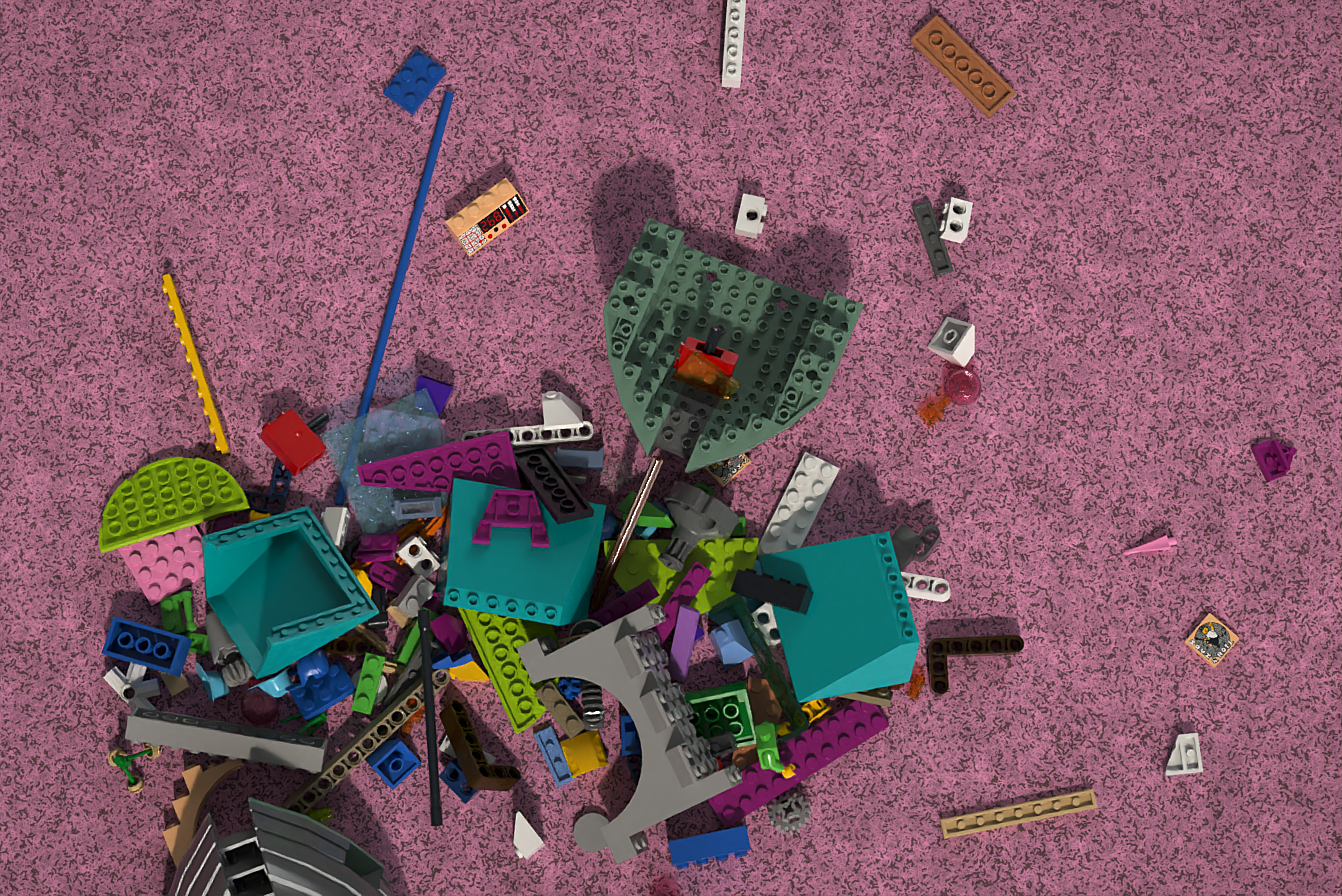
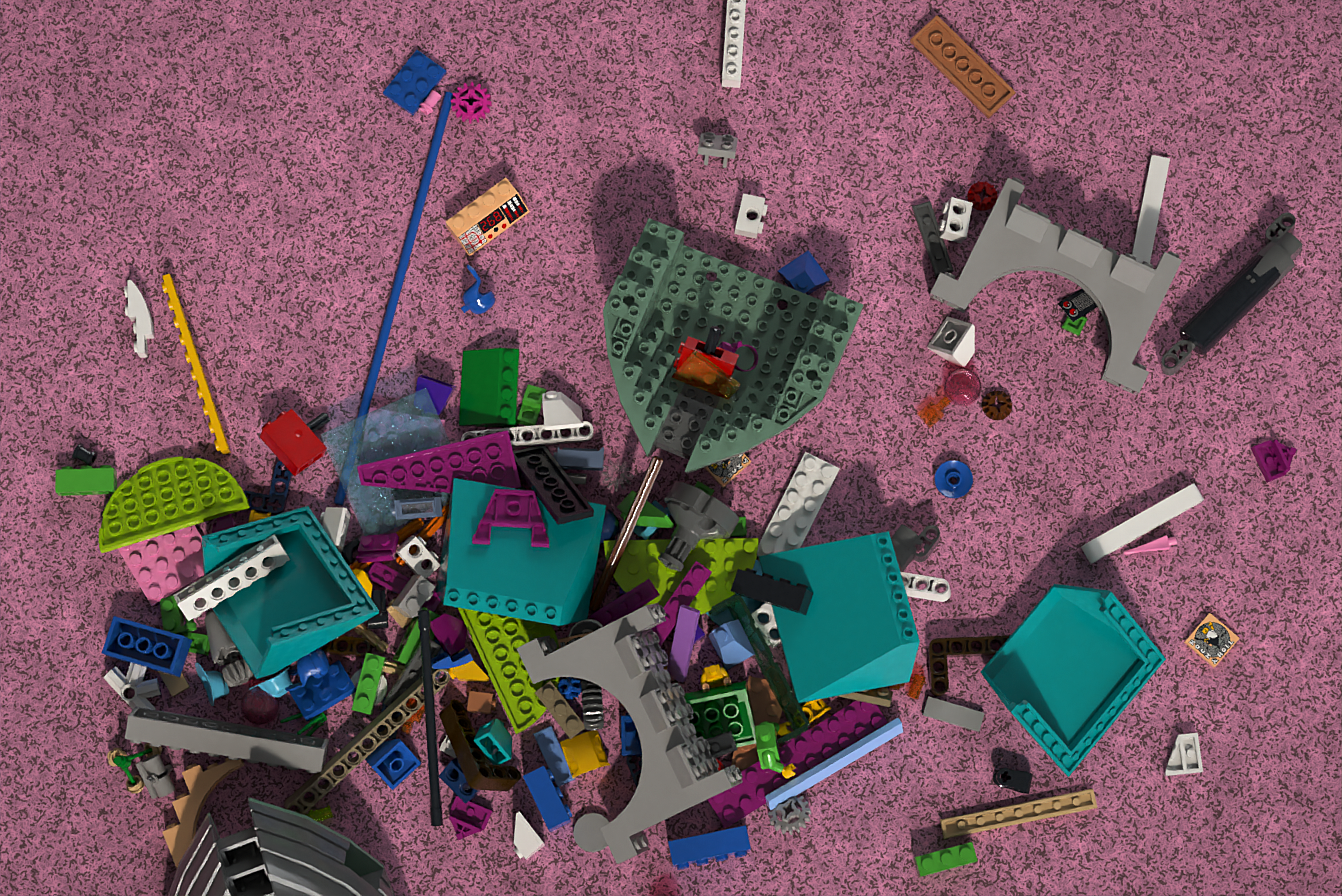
(84, 454): none -> black bush
(86, 480): none -> bright green brick
(138, 311): none -> white slope
(156, 776): none -> light grey pin
(221, 577): none -> white brick
(428, 105): none -> bright pink pin
(463, 102): none -> dark pink gear
(468, 817): none -> magenta slope
(474, 300): none -> blue hair
(481, 703): none -> nougat brick
(489, 388): none -> green slope
(494, 741): none -> teal torso
(531, 406): none -> bright green slope
(548, 798): none -> blue brick
(714, 677): none -> yellow piece
(717, 146): none -> light grey plate
(734, 346): none -> magenta piece
(804, 274): none -> blue slope
(834, 763): none -> light blue tile
(945, 859): none -> bright green brick
(953, 714): none -> light grey tile
(957, 470): none -> blue dish
(988, 202): none -> red gear
(992, 412): none -> reddish brown gear
(1016, 780): none -> black piece
(1072, 670): none -> teal windscreen
(1076, 326): none -> bright green tile
(1077, 305): none -> black sticker
(1119, 285): none -> light grey arch
(1142, 523): none -> white beam
(1150, 208): none -> white tile
(1238, 295): none -> piece

